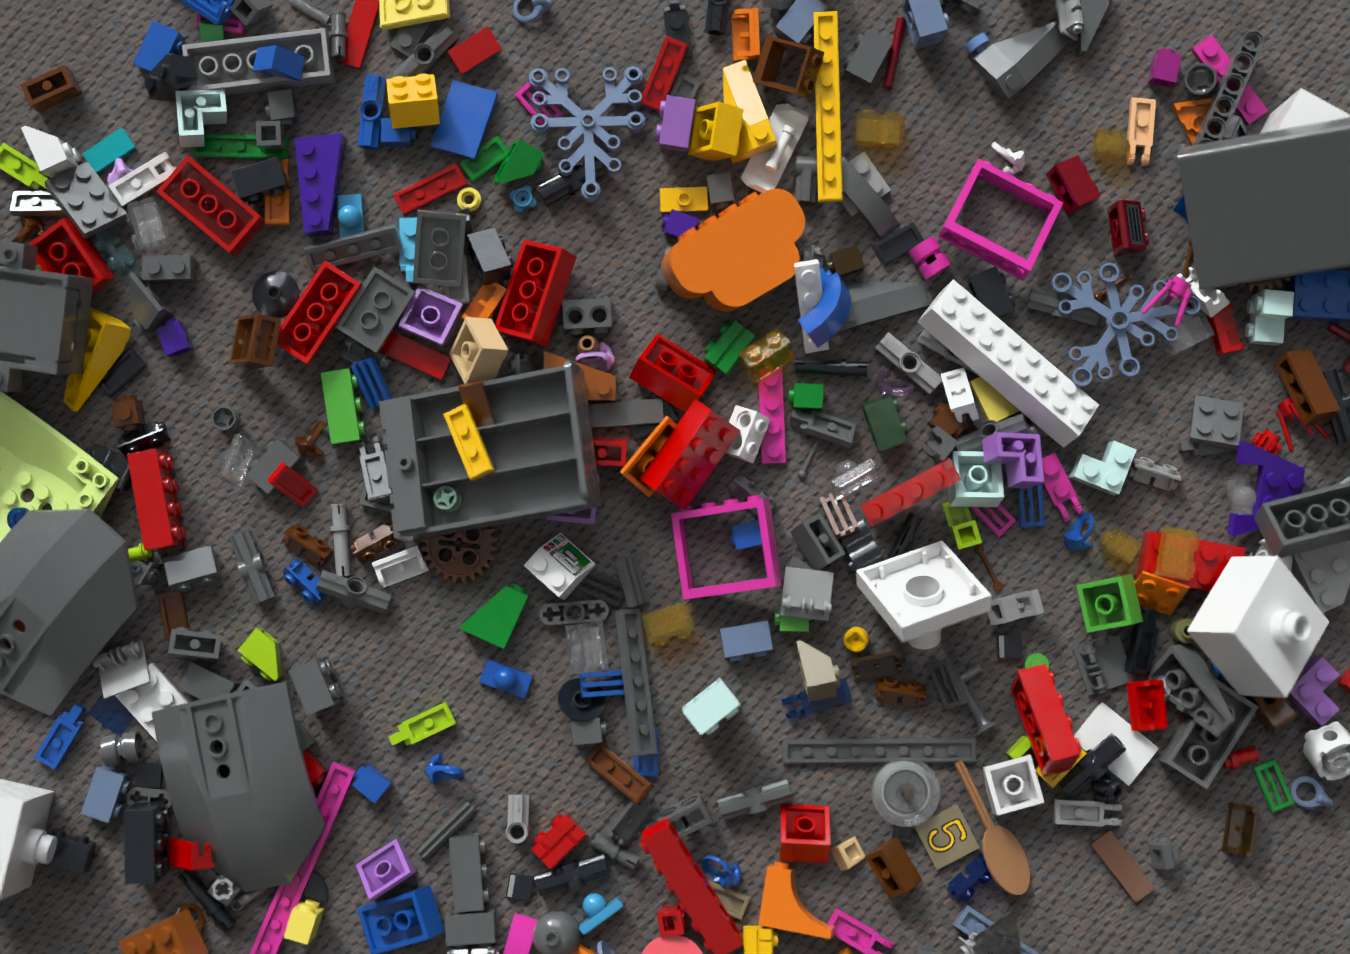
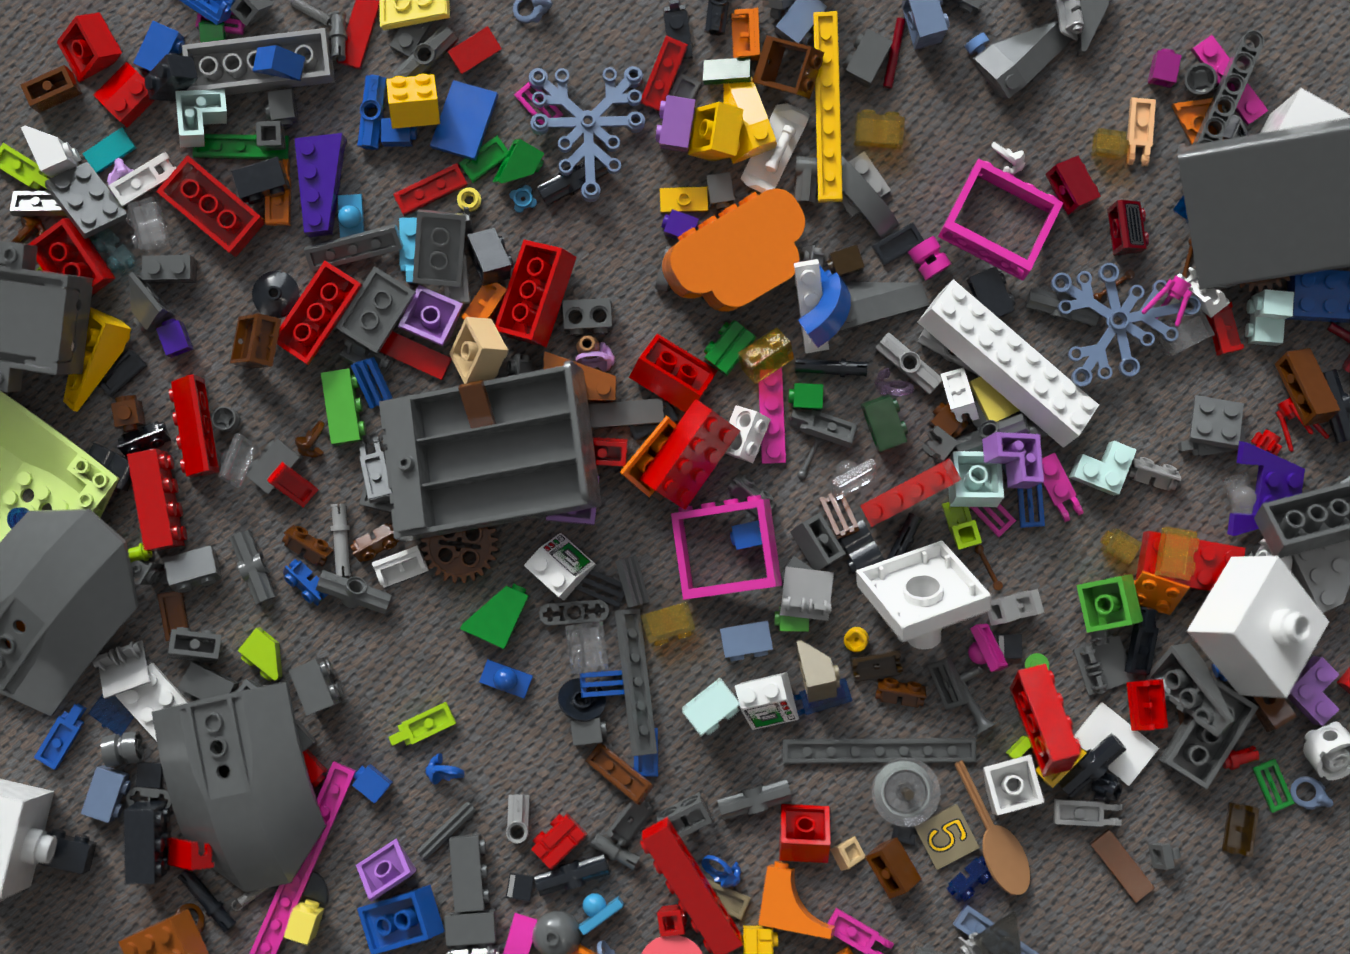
(88, 45): none -> red slope
(125, 95): none -> red slope
(194, 426): none -> red slope
(223, 890): light grey piece -> none
(443, 496): sand green wheel -> none
(469, 442): yellow tile -> none
(727, 71): none -> tile
(767, 701): none -> white slope
(986, 649): none -> dark pink tile
(1073, 539): blue piece -> none
(1177, 630): olive brick -> none

